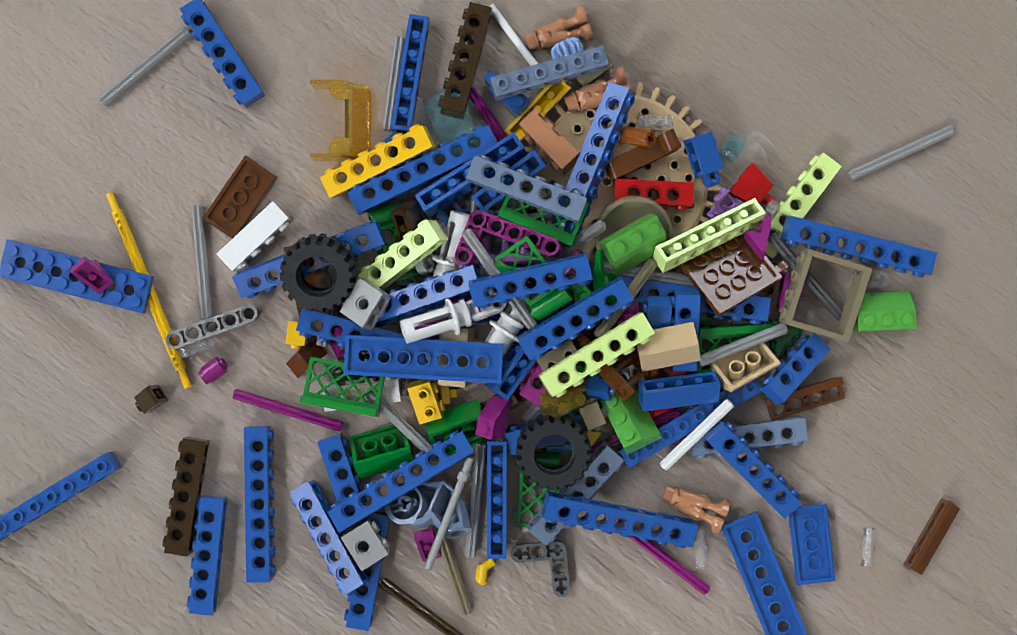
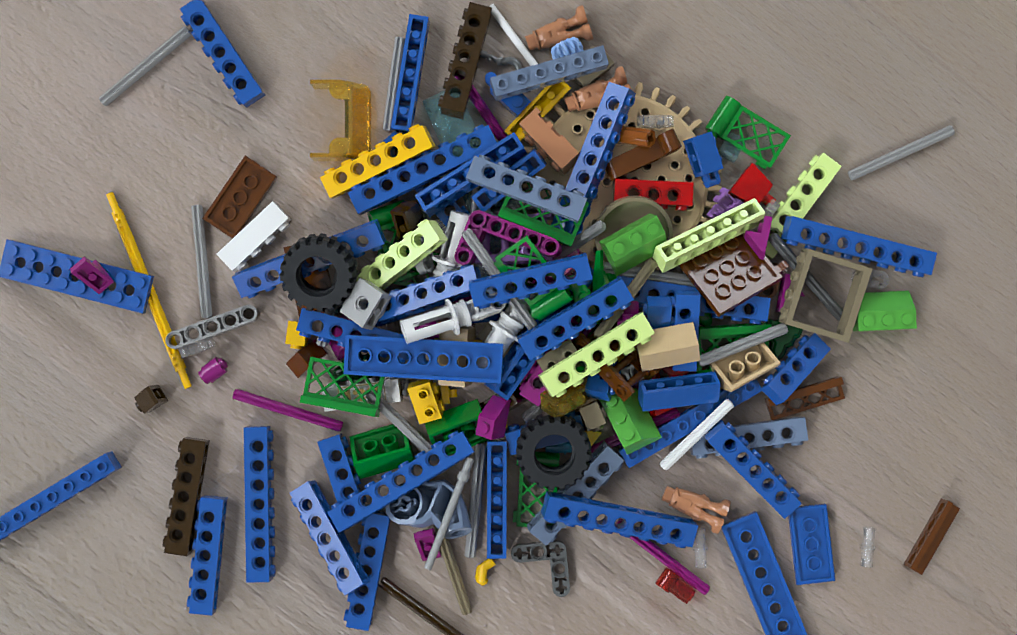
(369, 533): light grey brick -> none
(501, 61): none -> dark grey piece
(672, 583): none -> clear red piece
(724, 120): none -> green piece

